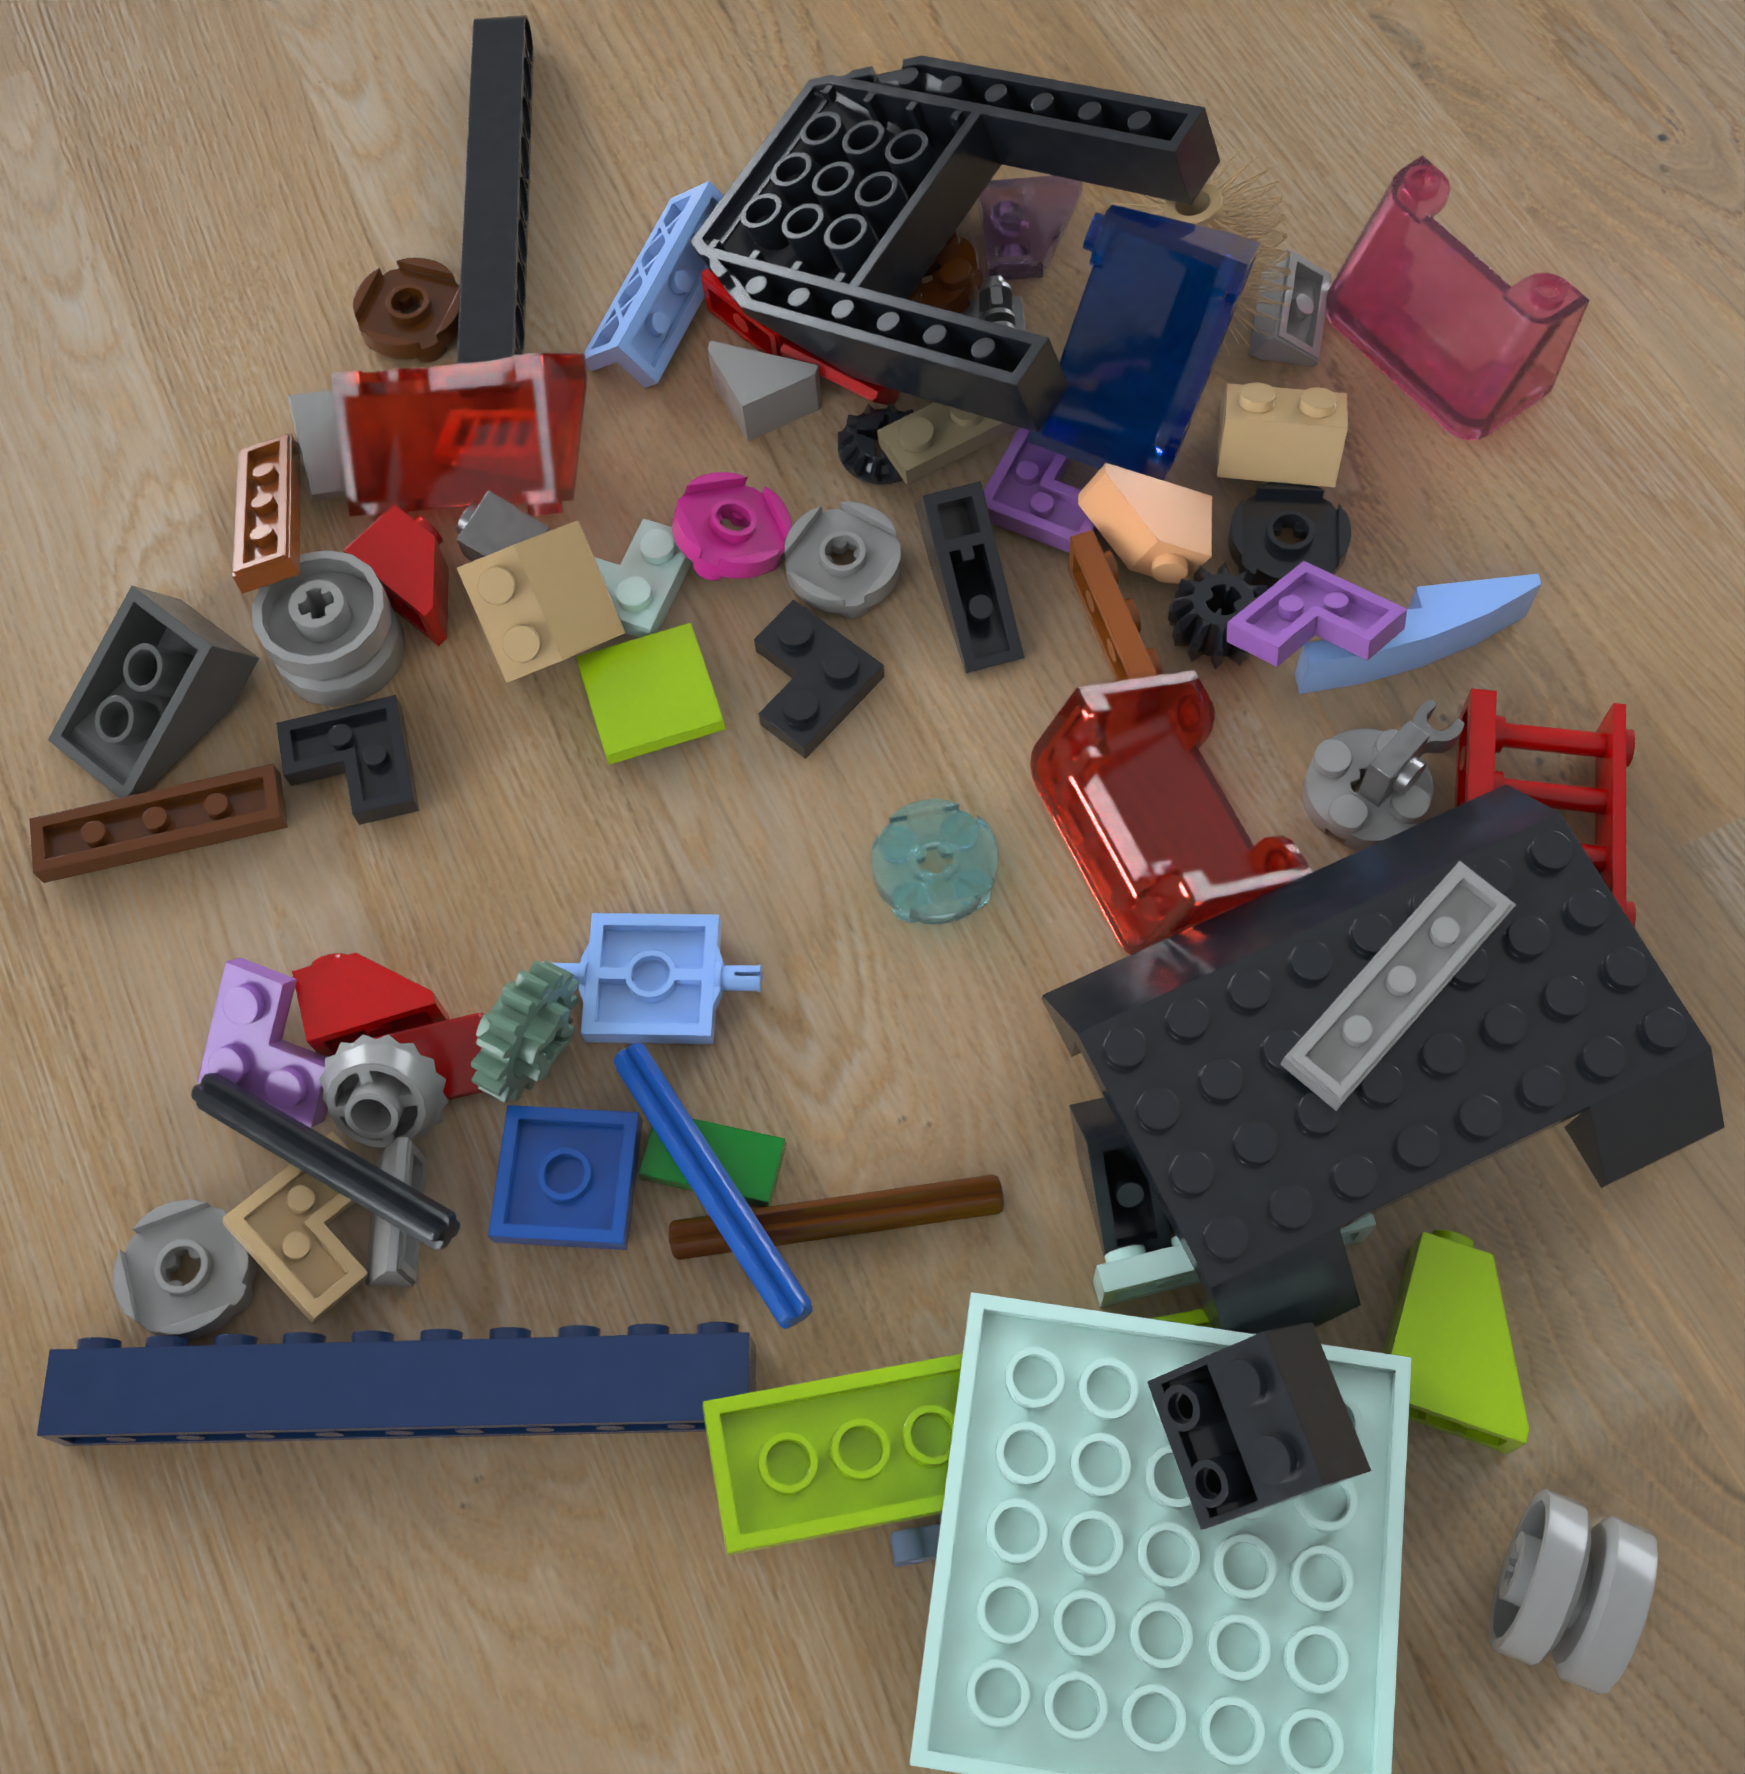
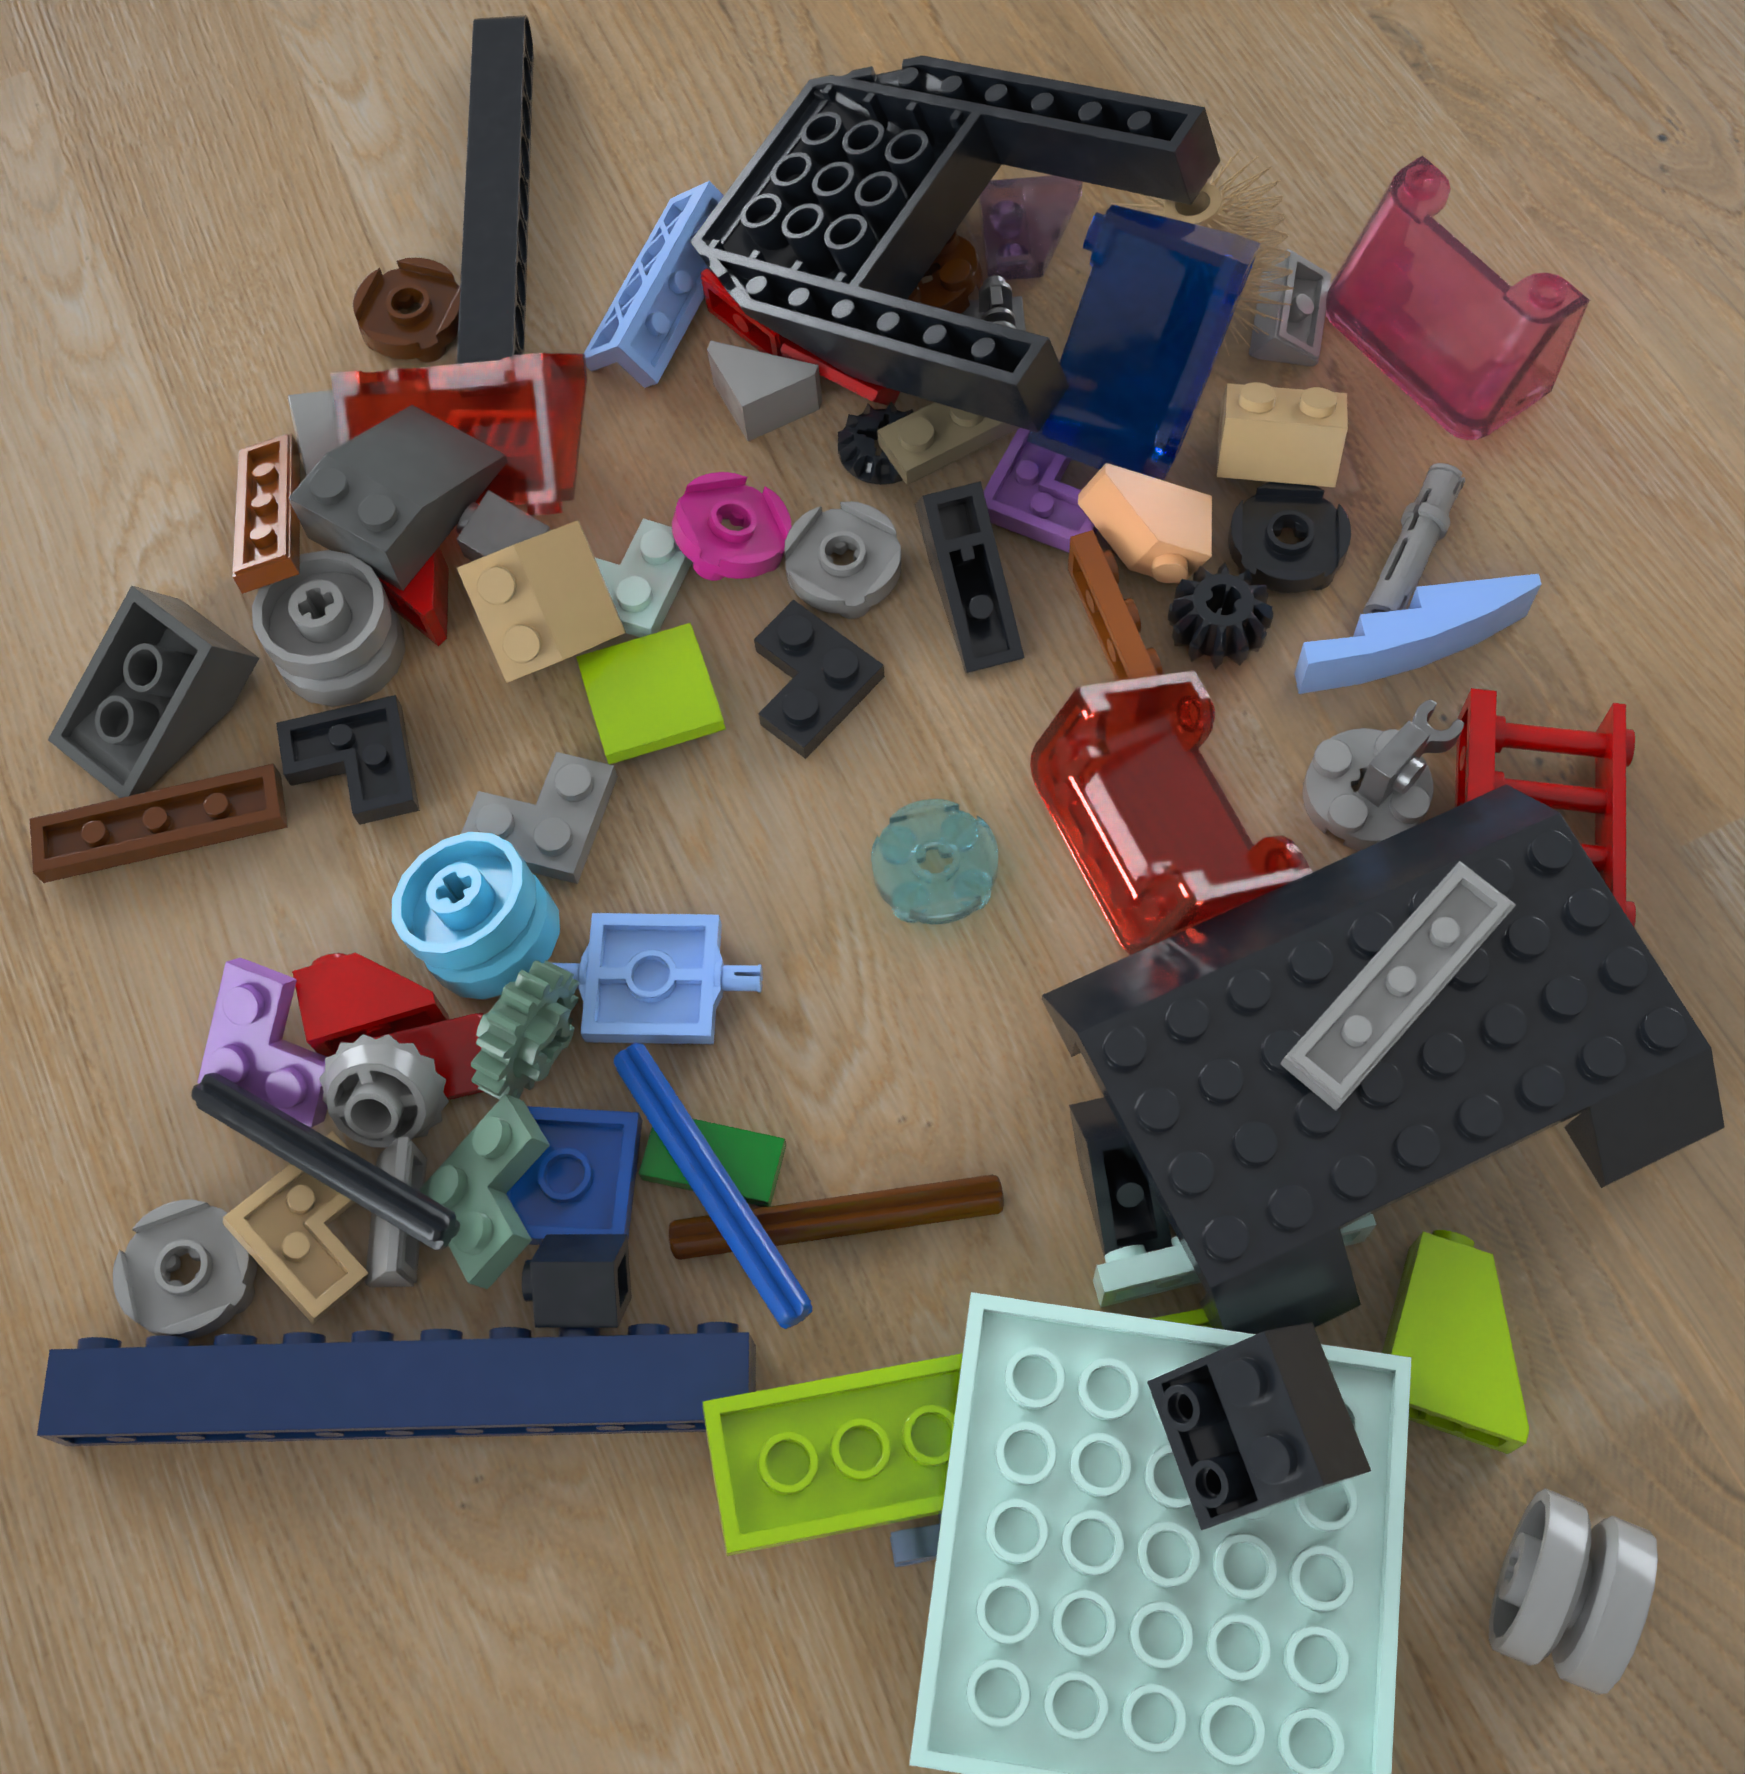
(395, 492): none -> dark grey slope
(475, 914): none -> medium azure wheel
(476, 1184): none -> sand green plate
(561, 826): none -> light grey plate
(578, 1281): none -> black brick
(1313, 604): medium lavender plate -> none
(1422, 527): none -> light grey pin

